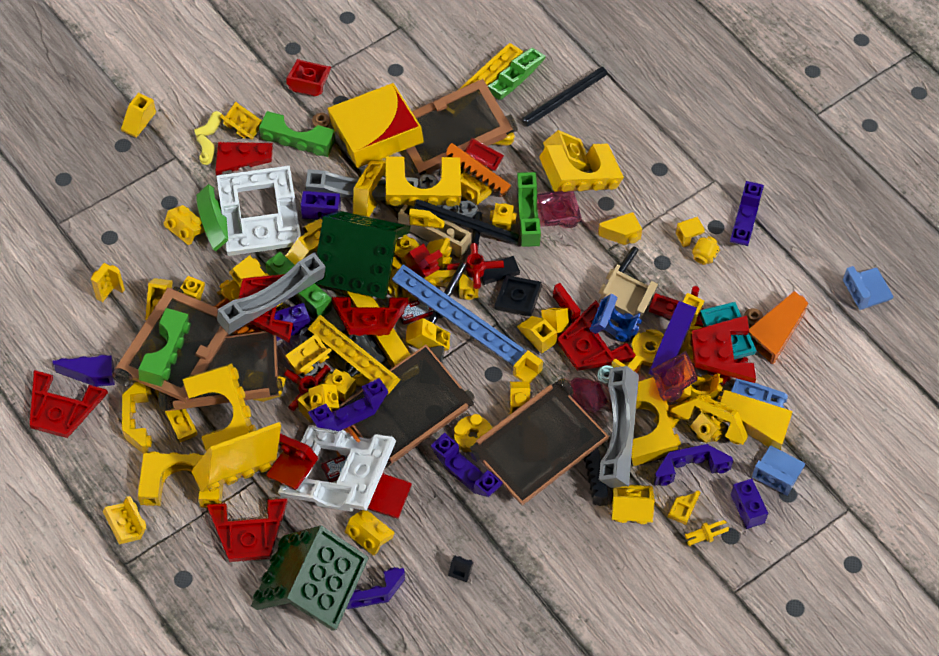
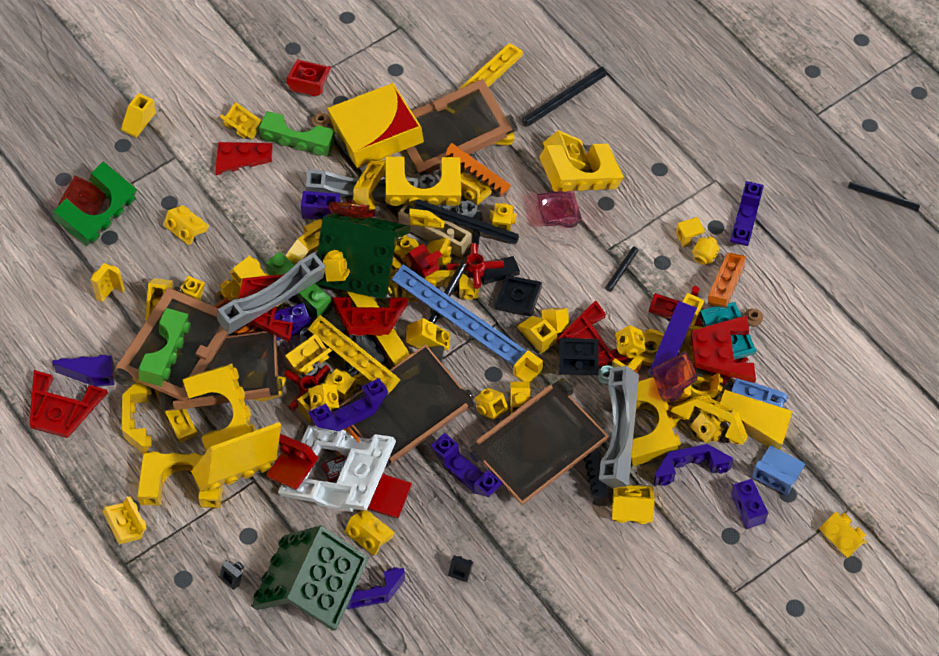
(84, 196): none -> clear red plate
(86, 226): none -> green arch
(207, 150): light yellow arm -> none
(211, 126): light yellow arm -> none
(212, 220): bright green slope -> none
(231, 574): none -> black tile
(248, 538): red wing -> none
(263, 231): white piece -> none
(336, 266): none -> yellow brick
(352, 210): none -> clear red plate
(415, 311): tile -> none
(467, 425): yellow plate -> none
(484, 154): red tile -> none
(491, 403): none -> yellow brick
(517, 72): bright green slope -> none
(528, 212): bright green arch -> none
(565, 301): red tile -> none
(578, 356): none -> black slope
(588, 394): clear pink slope -> none
(621, 229): yellow slope -> none
(627, 323): blue tile -> none
(630, 341): none -> yellow brick
(631, 293): tan panel -> none
(683, 507): yellow tile -> none
(705, 533): yellow arm -> none
(726, 280): none -> orange gear
(777, 326): orange slope -> none
(843, 533): none -> yellow bracket
(867, 287): medium blue bracket -> none
(885, 196): none -> black bar

